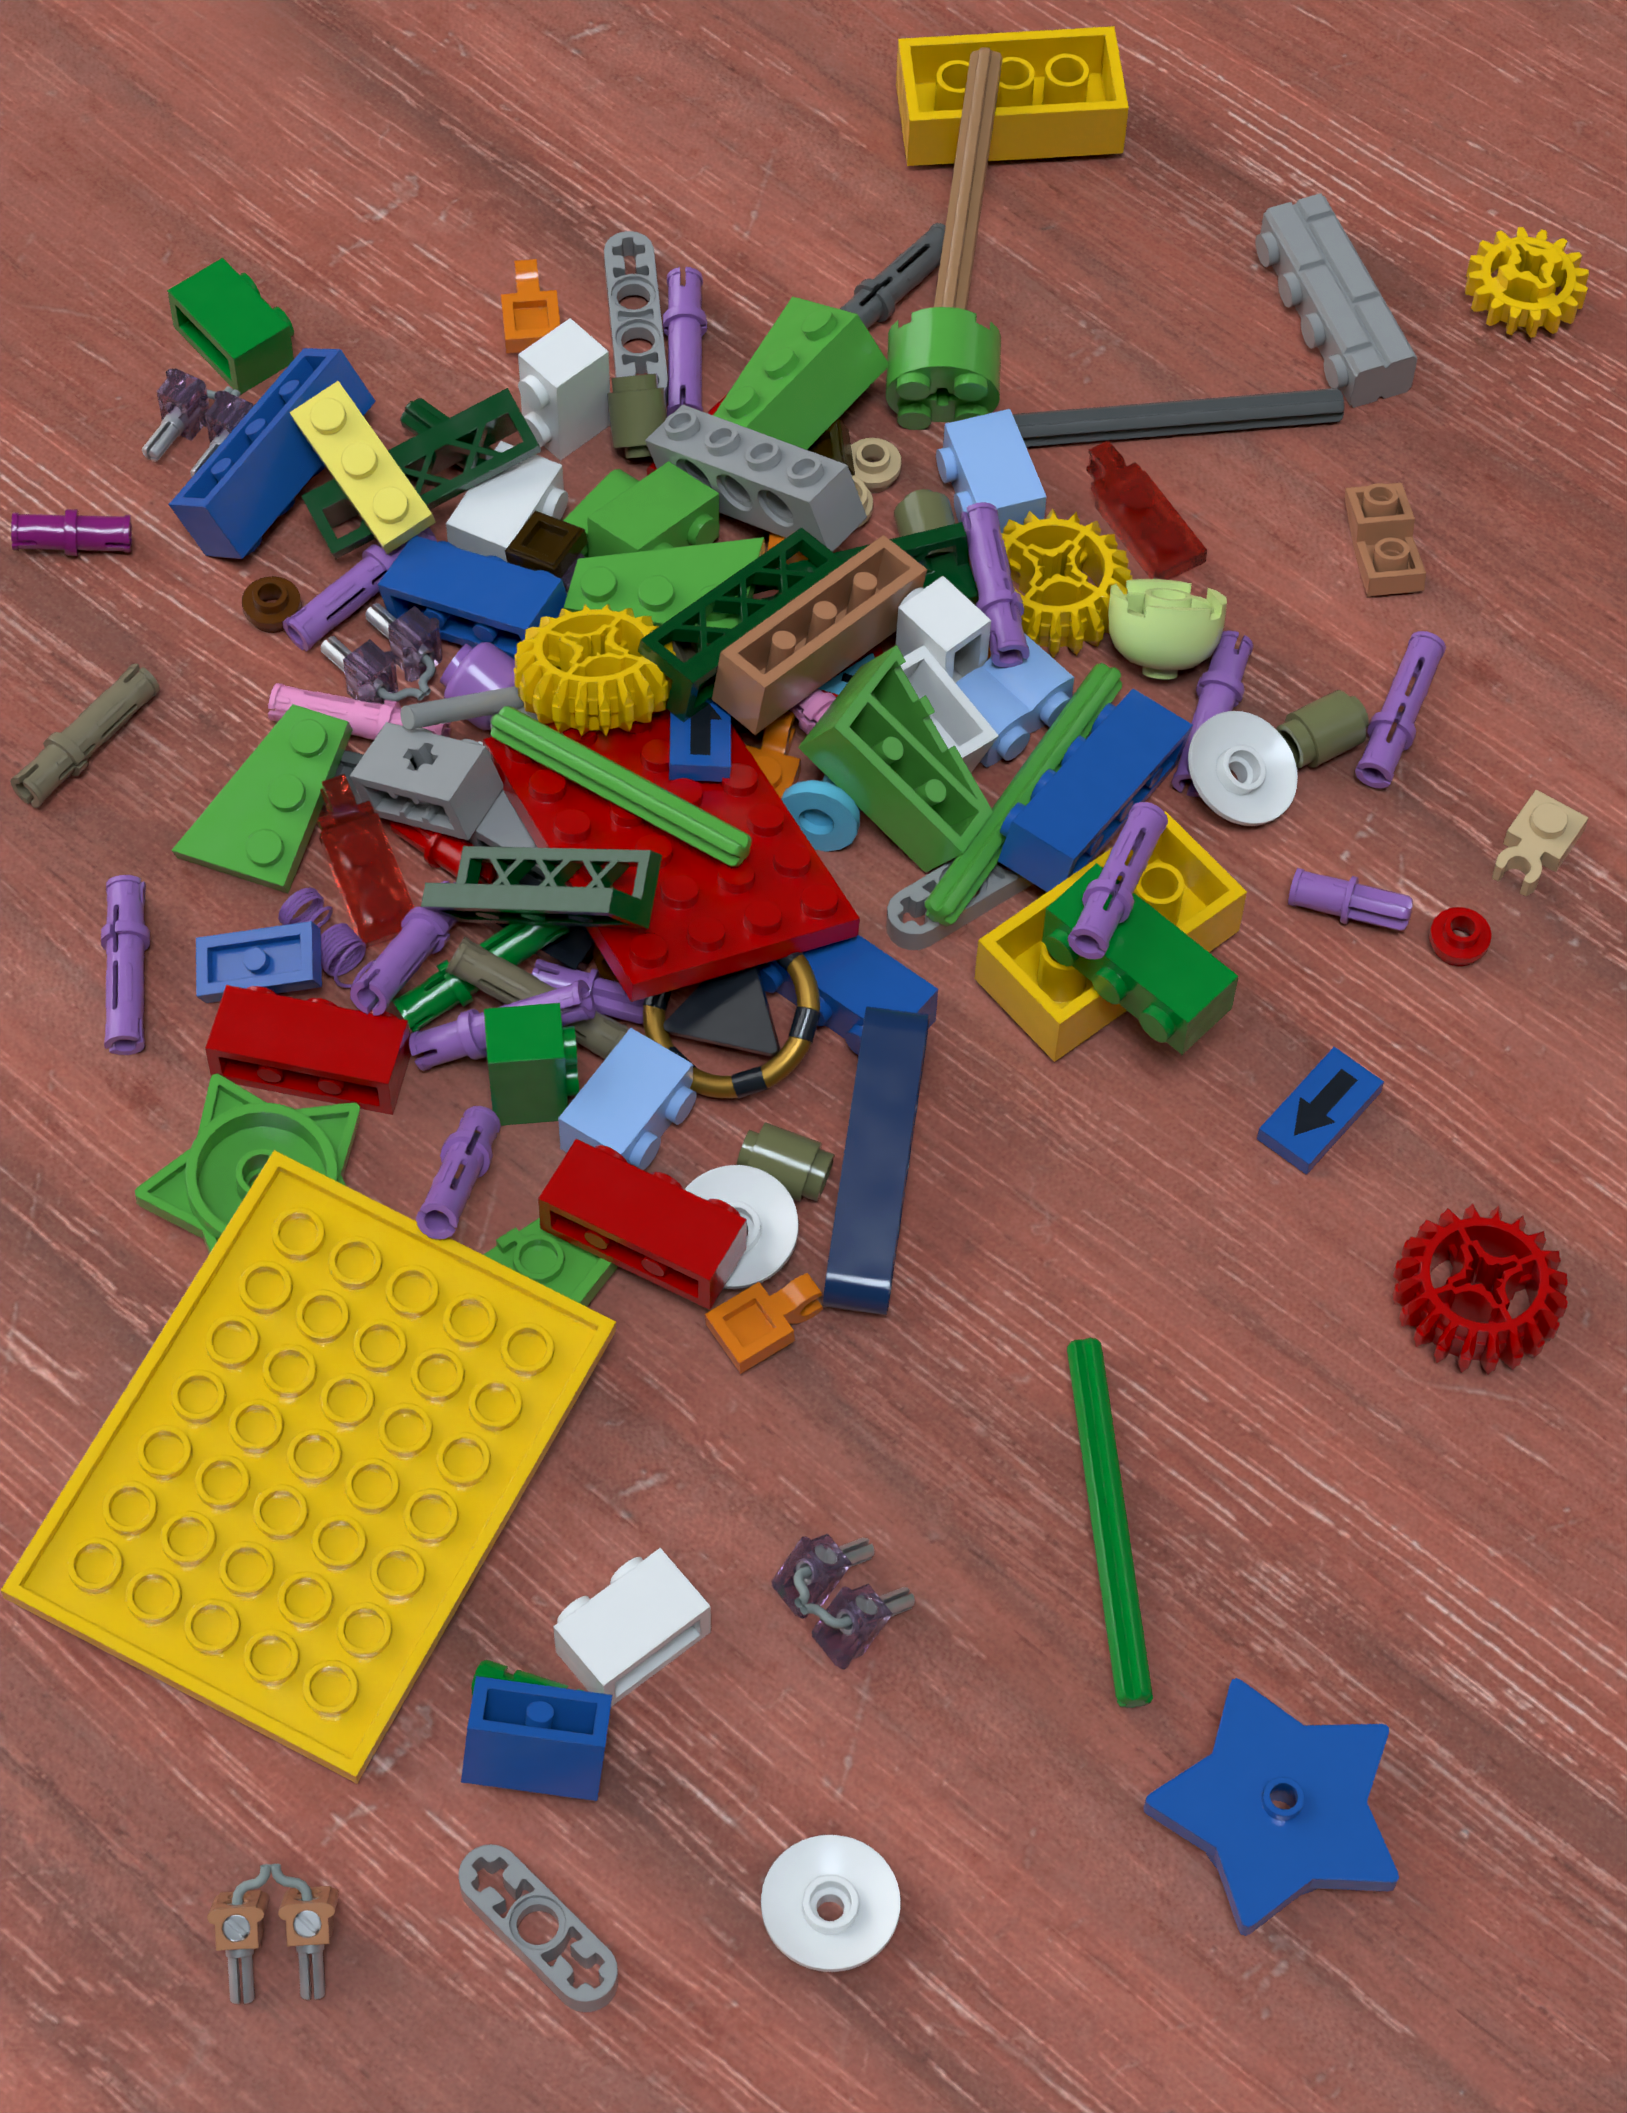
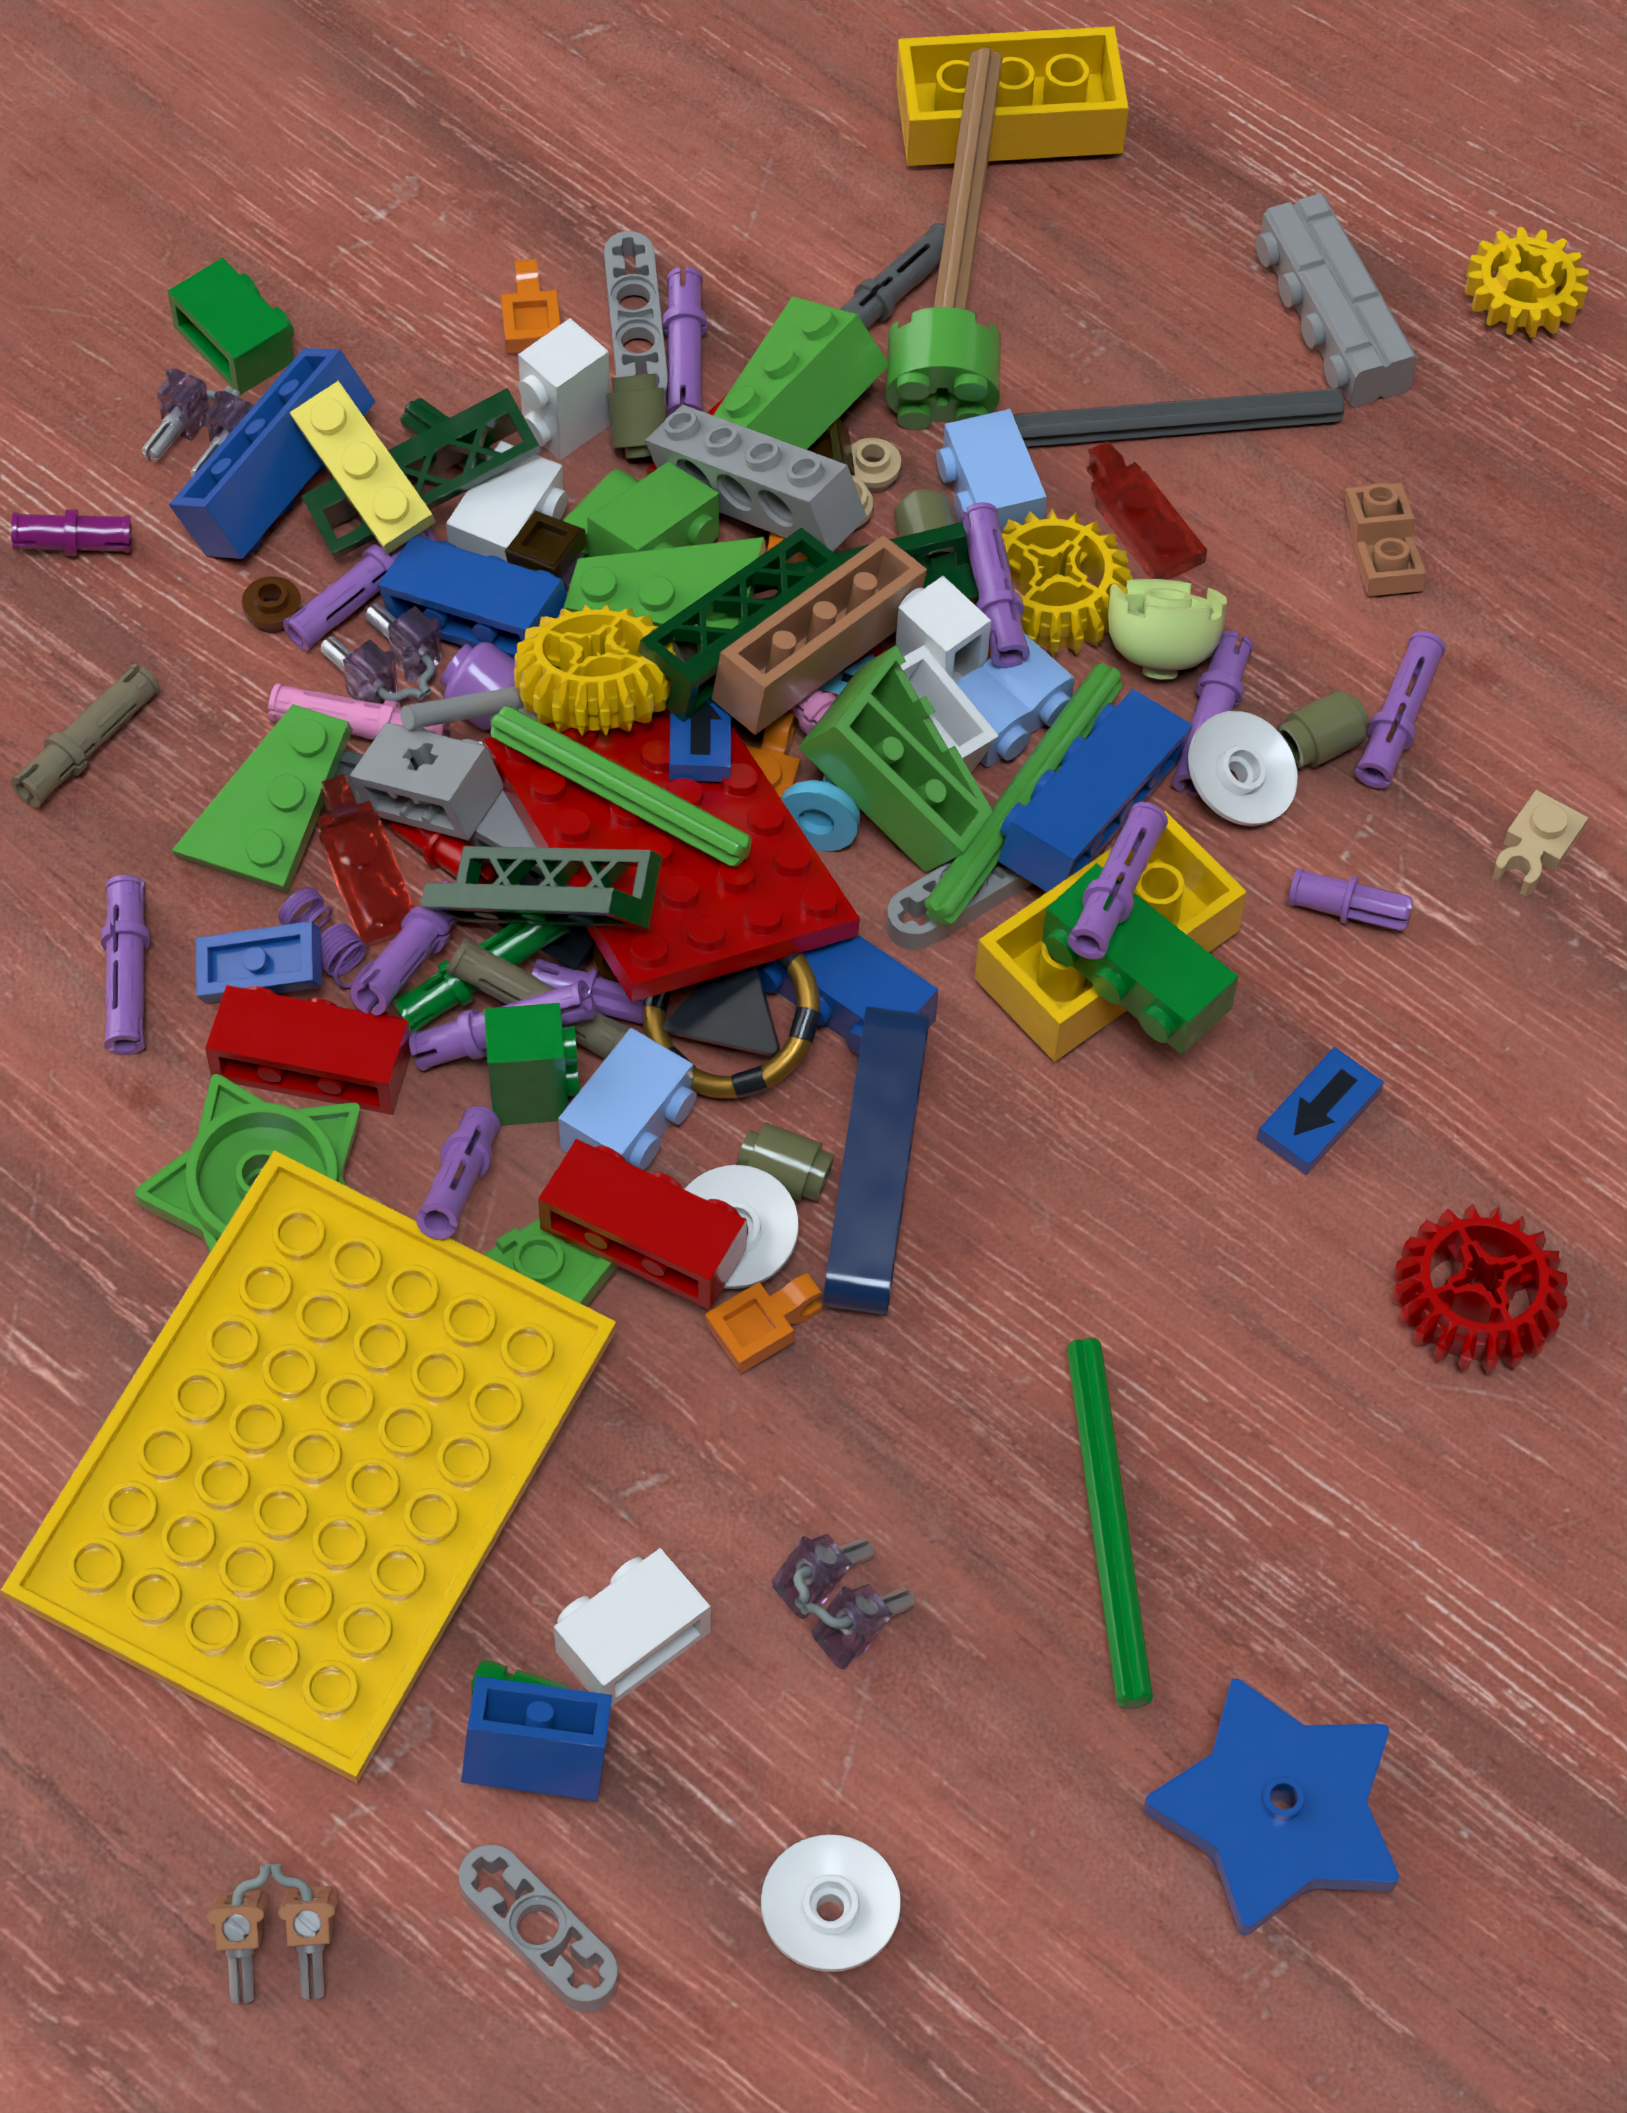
(1457, 949): red plate -> none

